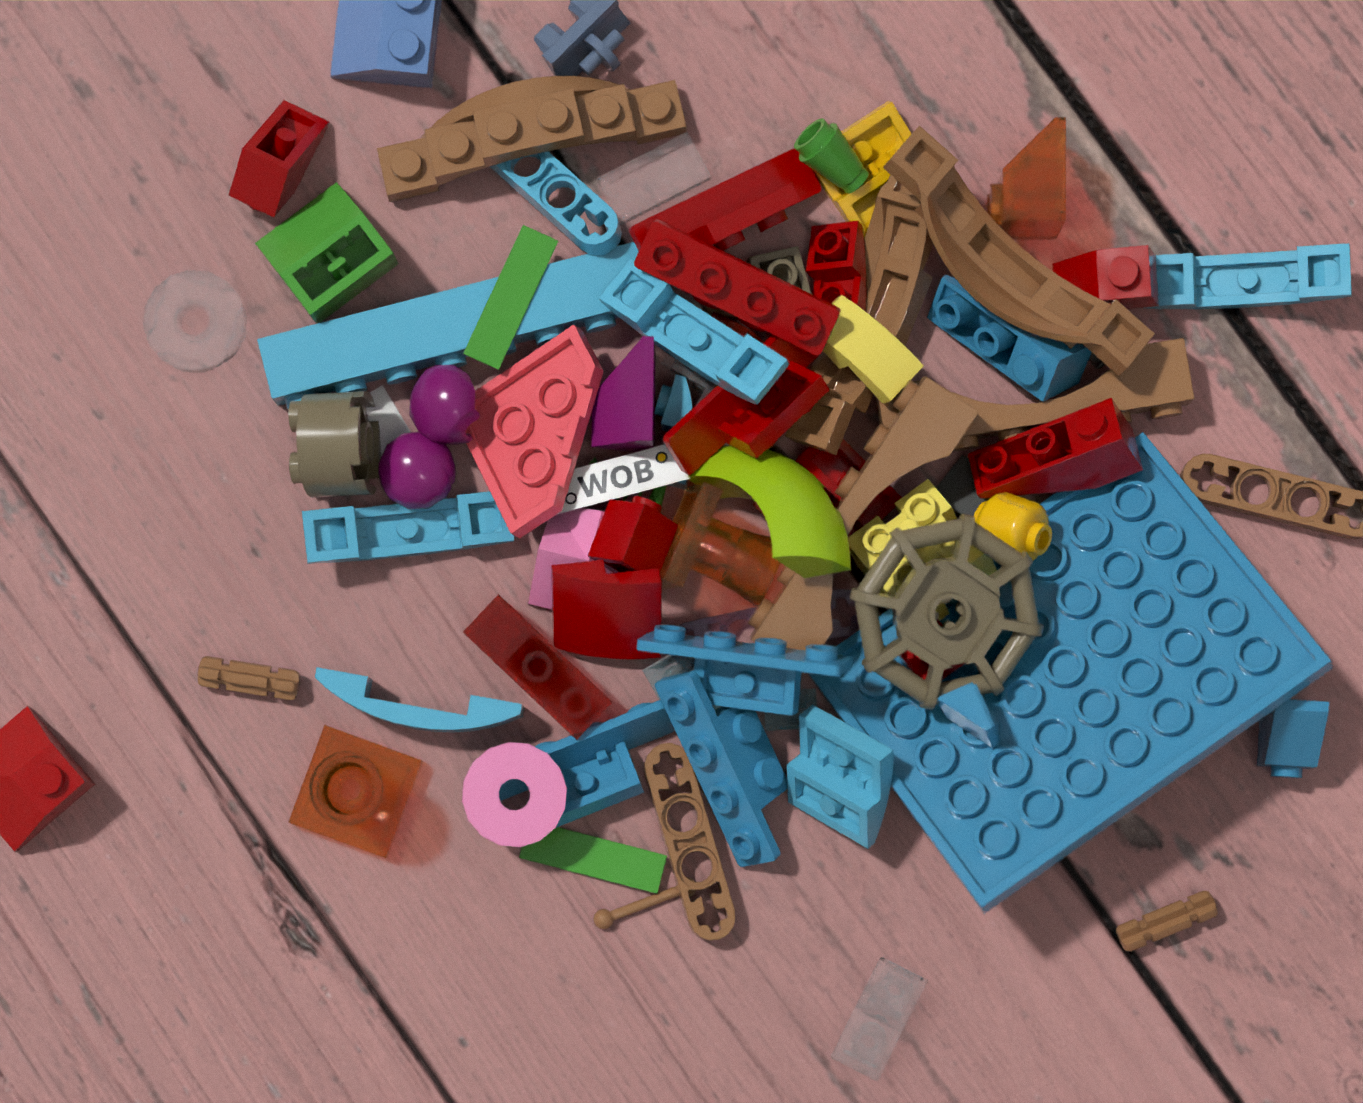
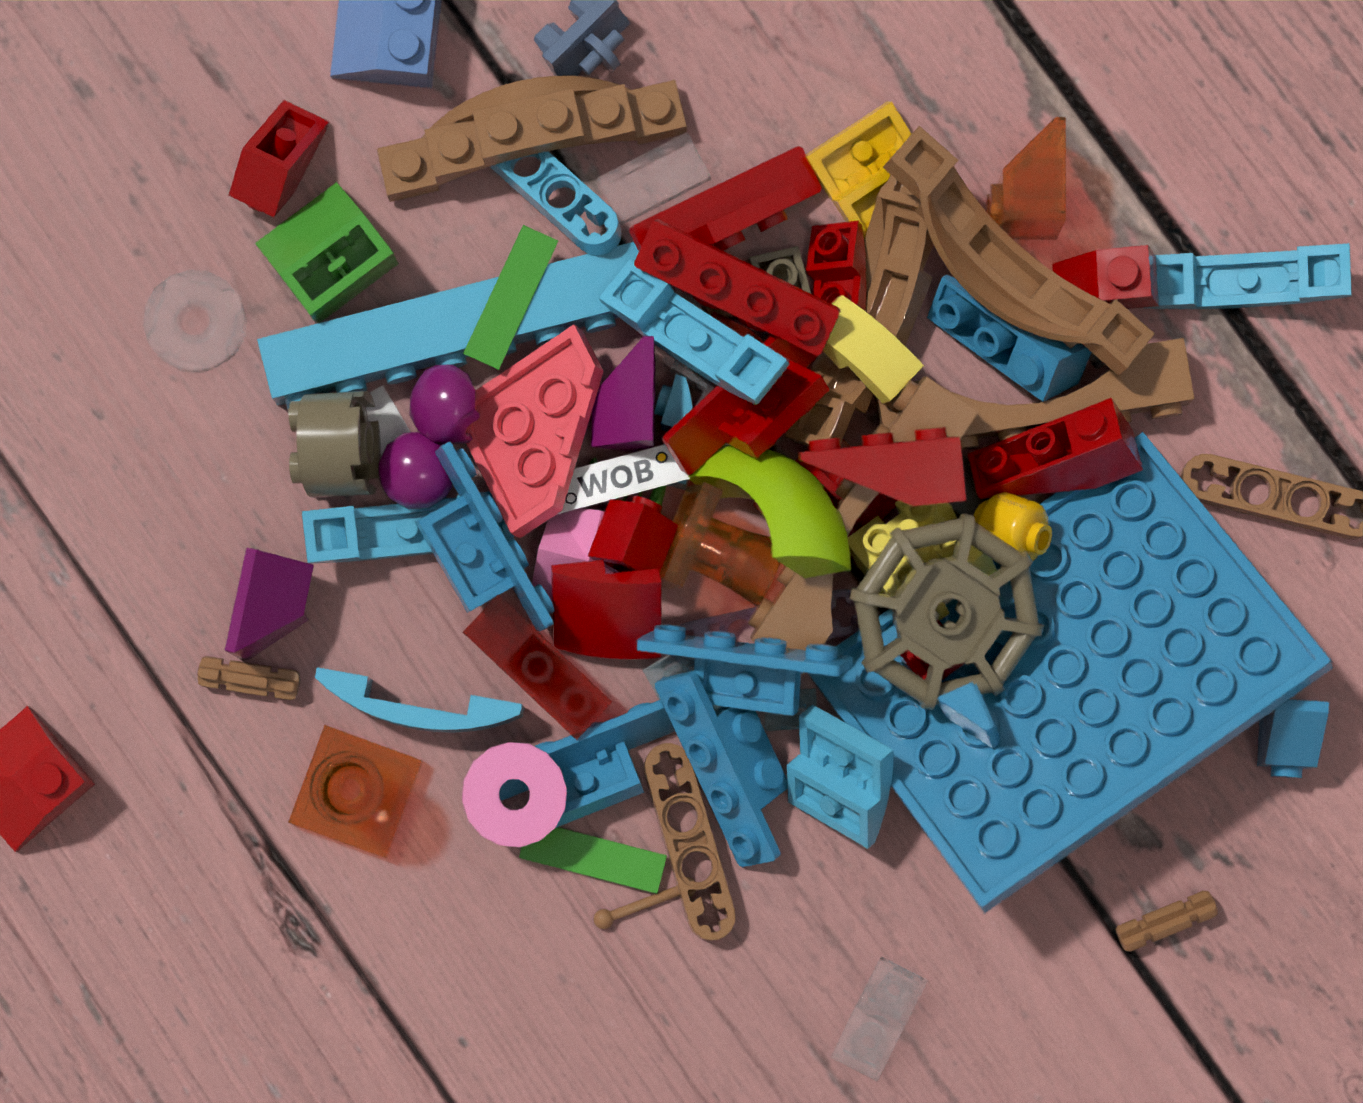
(267, 602): none -> magenta slope
(474, 549): none -> dark azure bracket
(830, 155): bright green cone -> none
(909, 471): none -> red slope

